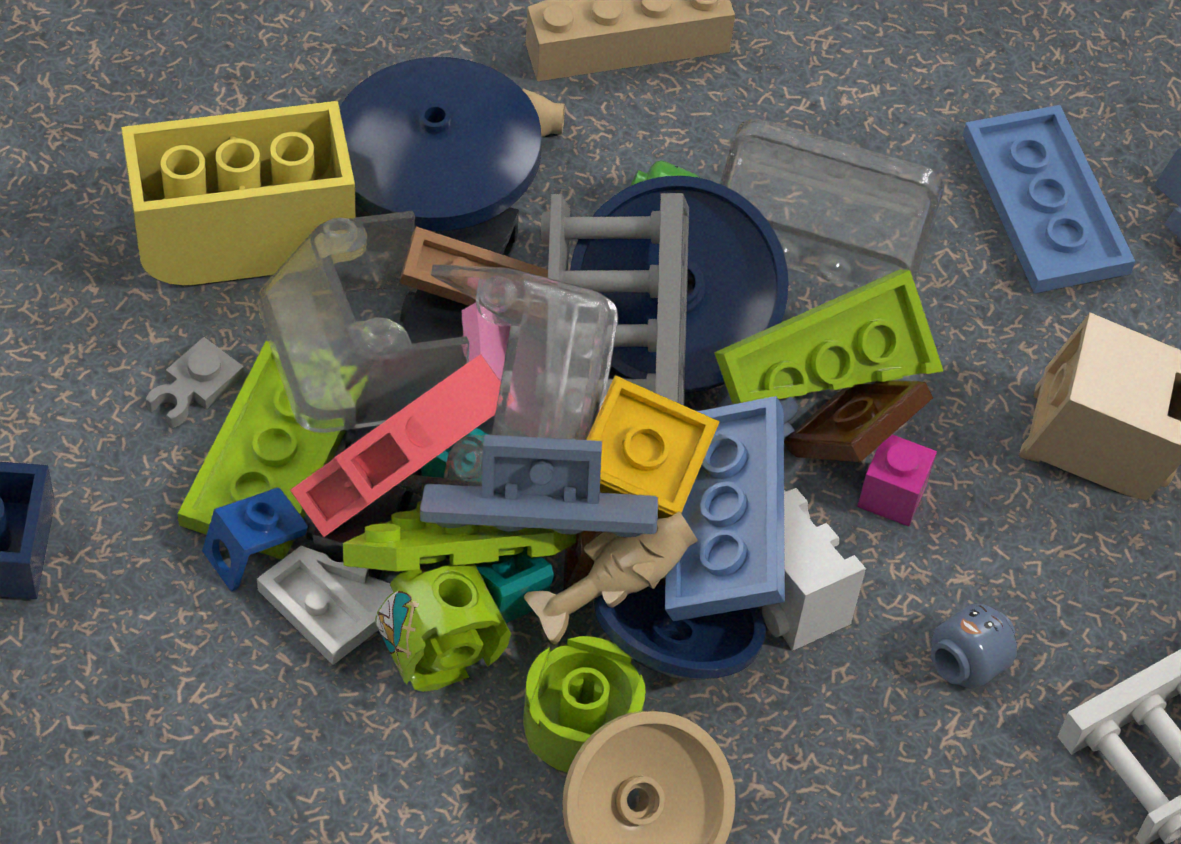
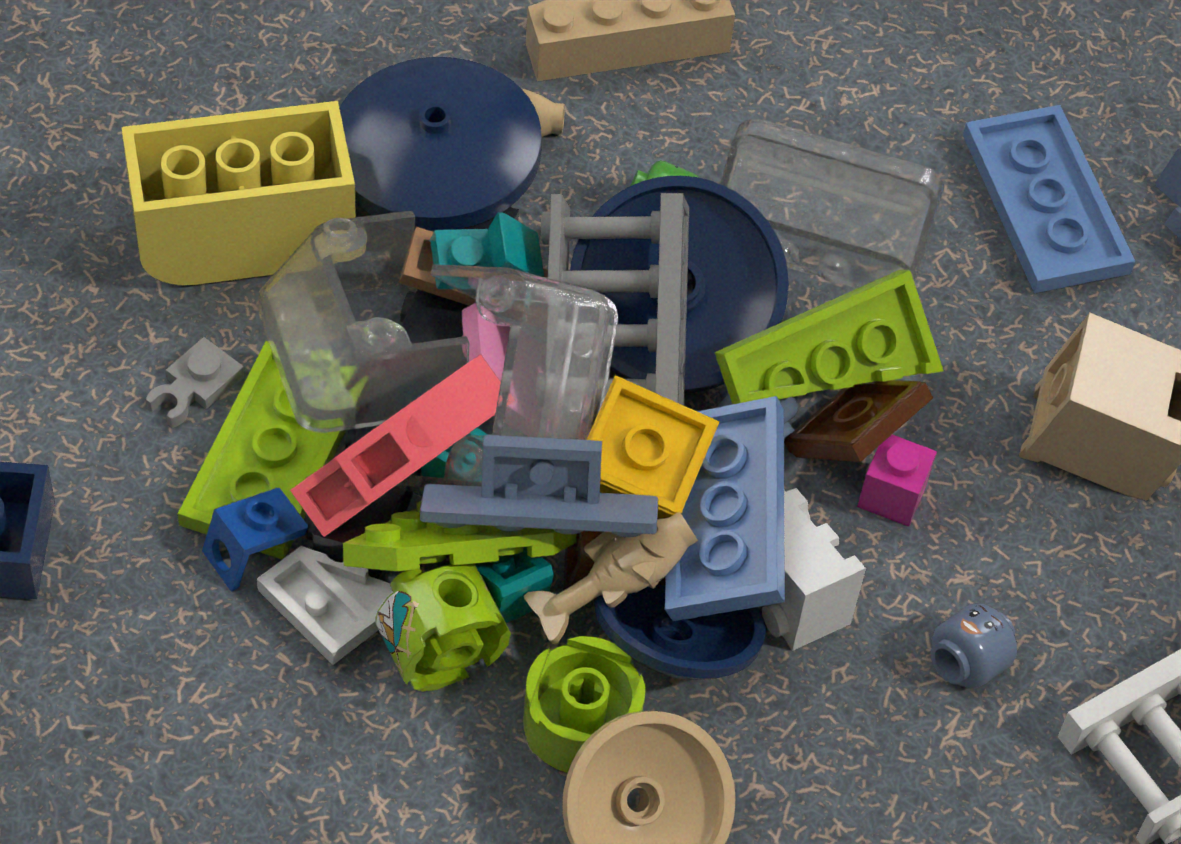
(502, 245): none -> teal slope

